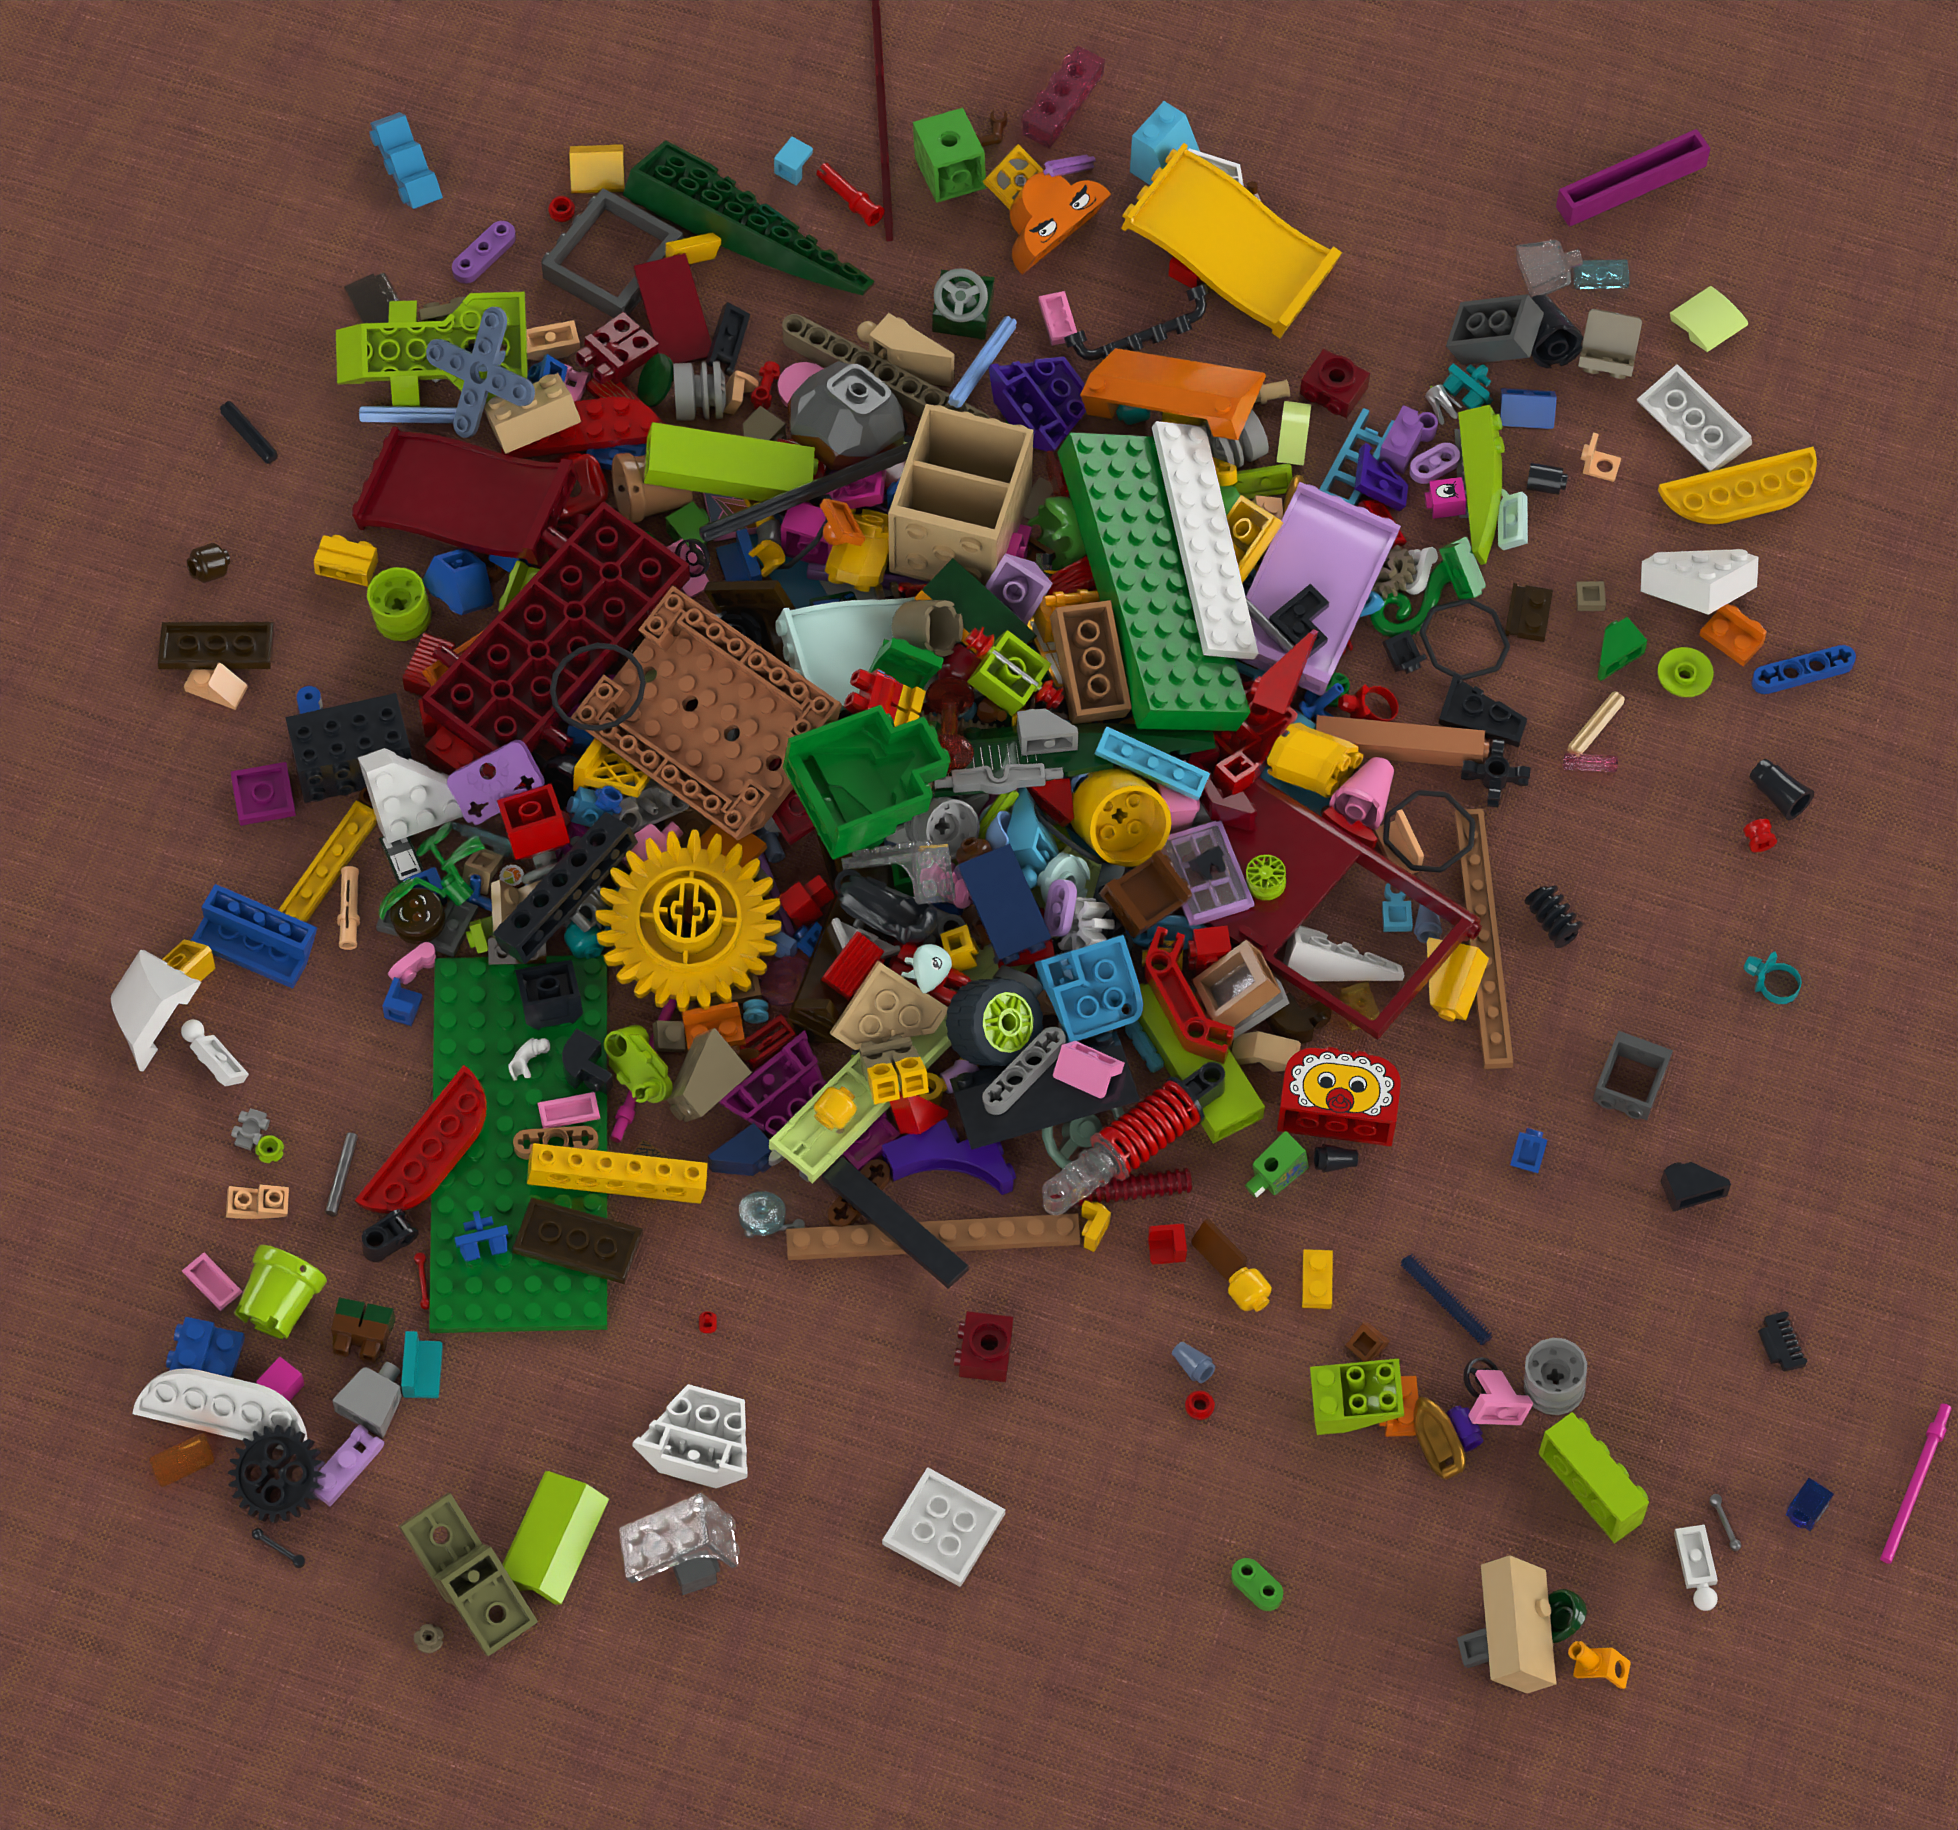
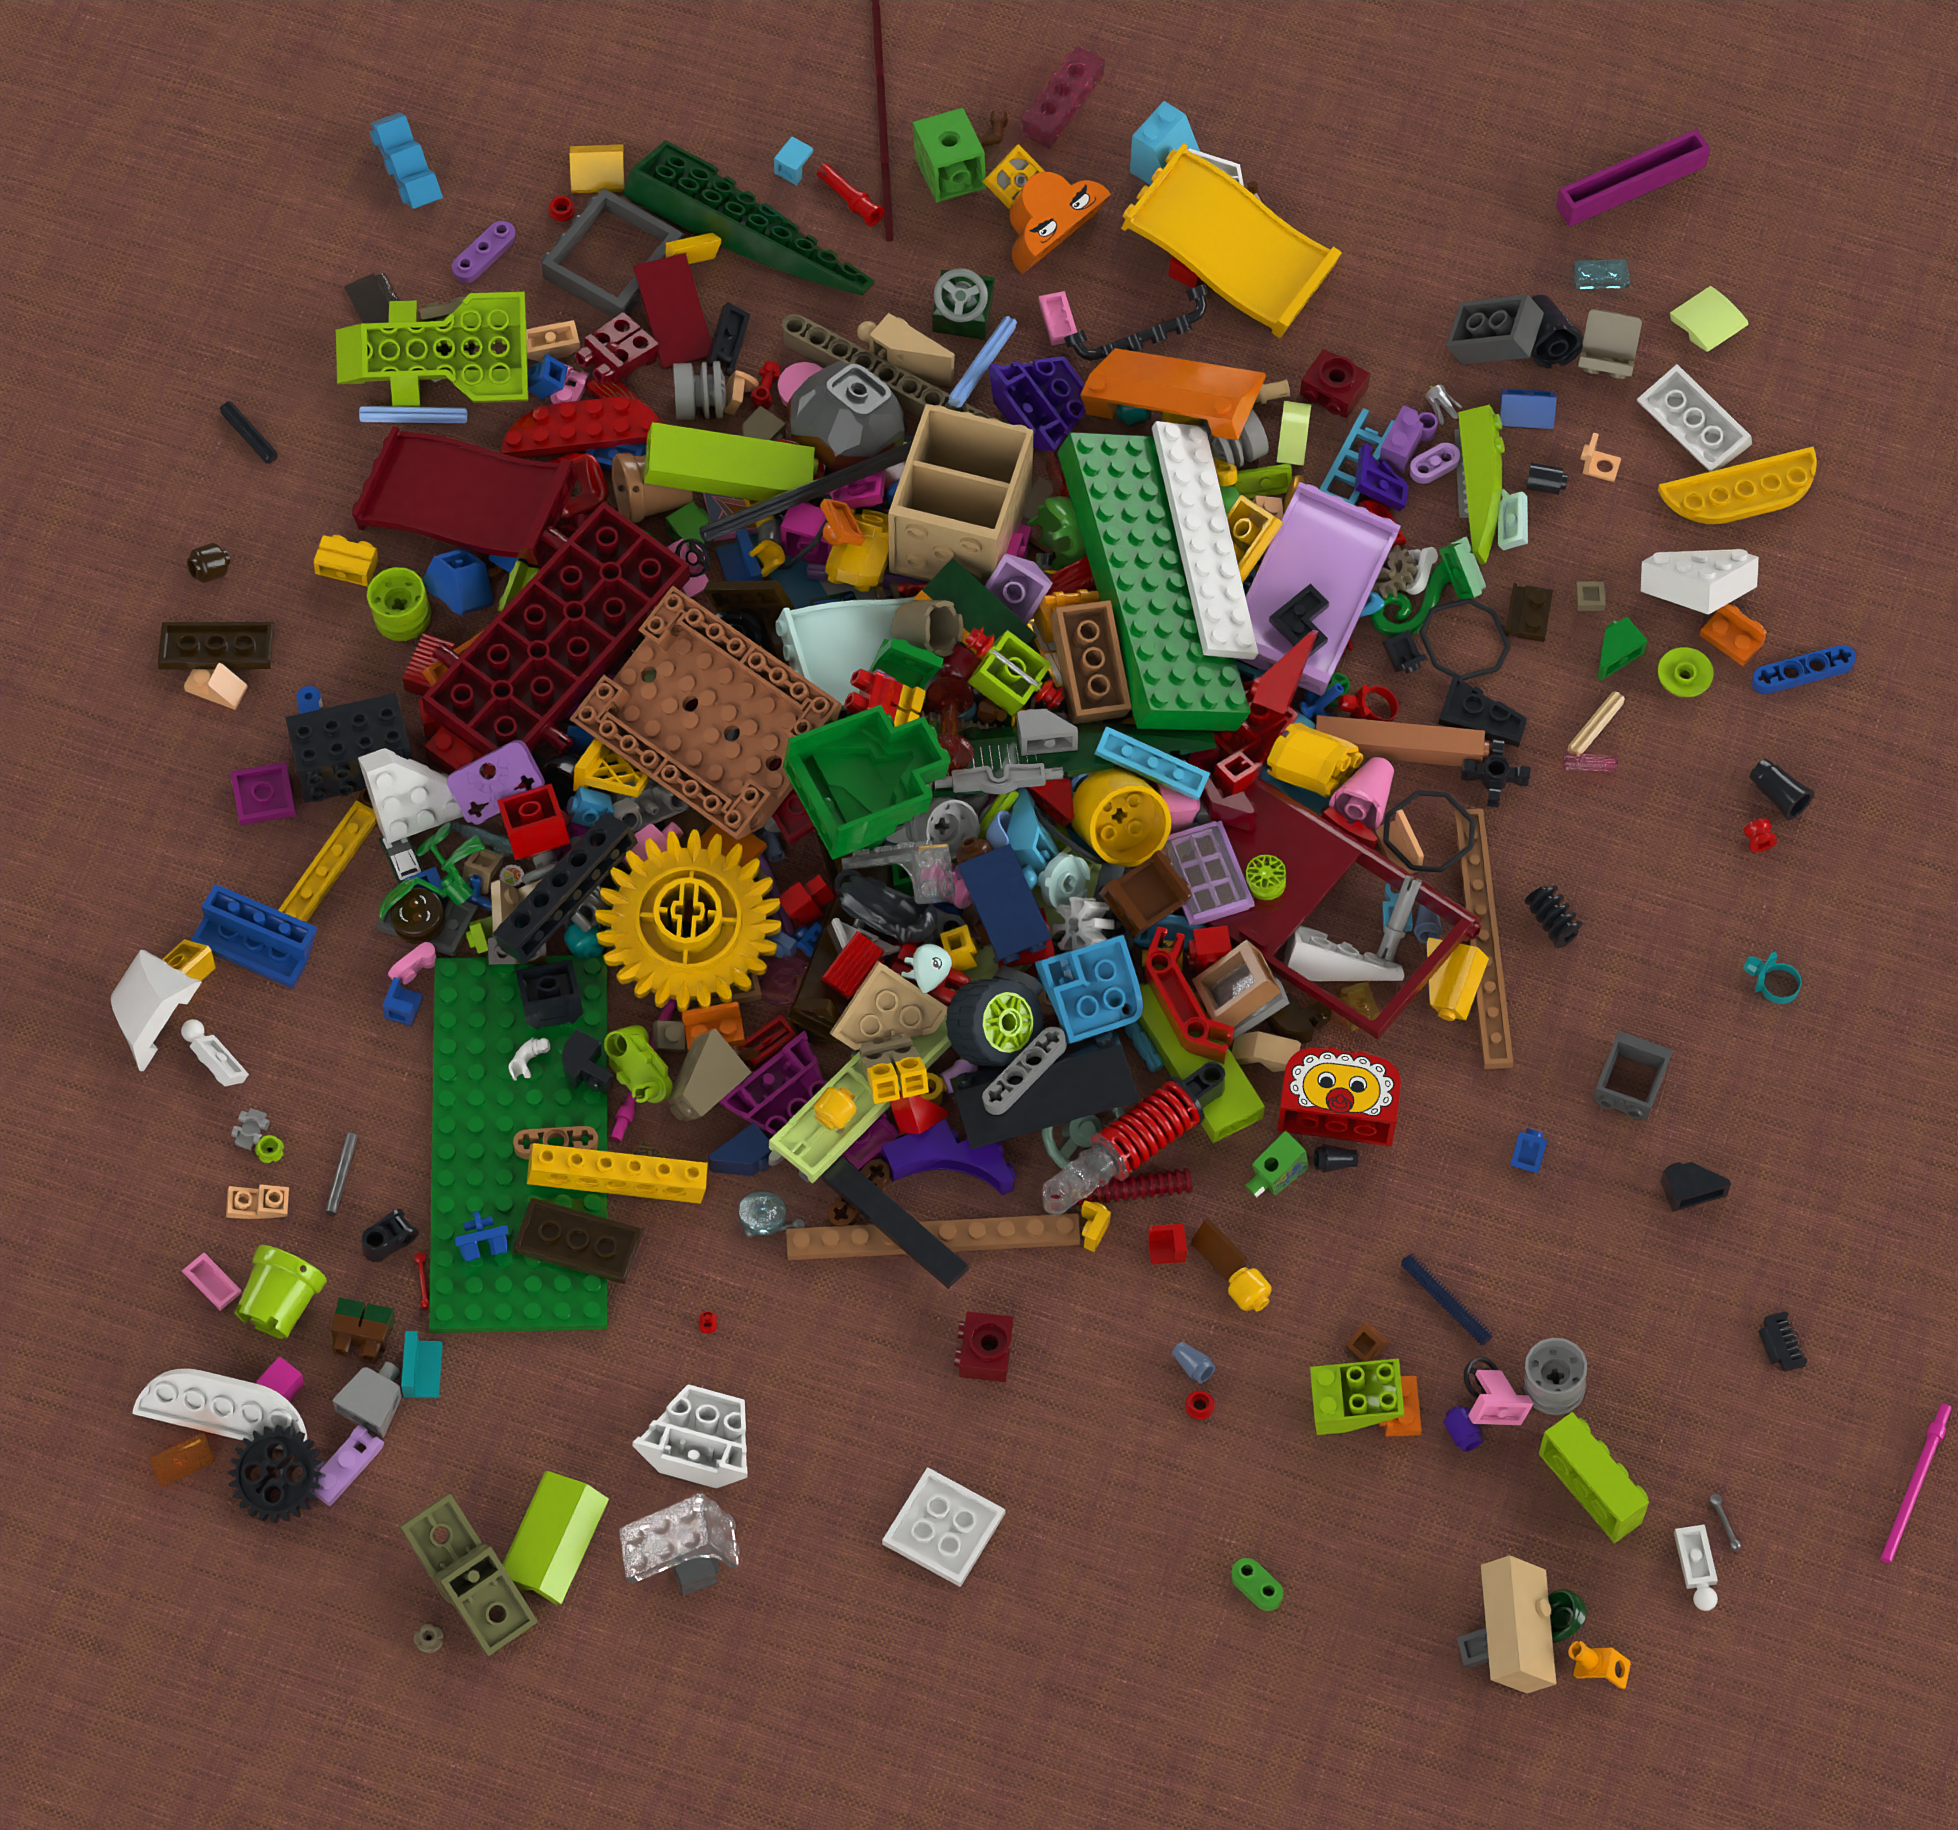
(205, 1348): blue plate -> none
(298, 1560): black hinge -> none
(348, 908): light nougat pin -> none
(429, 1148): red plate -> none
(467, 365): sand blue piece -> none
(547, 414): tan brick -> none
(569, 1110): bright pink tile -> none
(607, 725): black piece -> none
(609, 799): blue plate -> none
(655, 380): dark green piece -> none
(755, 1011): medium azure bush -> none
(1060, 907): lavender plate -> none
(1069, 165): medium lavender axle -> none
(1086, 1068): bright pink panel -> none
(1202, 862): black tile -> none
(1269, 627): flat silver bar -> none
(1317, 1279): yellow plate -> none
(1395, 929): none -> light grey pin
(1438, 1439): pearl gold piece -> none
(1446, 498): dark pink brick -> none
(1459, 379): teal hips -> none
(1546, 266): clear torso -> none
(1809, 1505): clear blue brick -> none

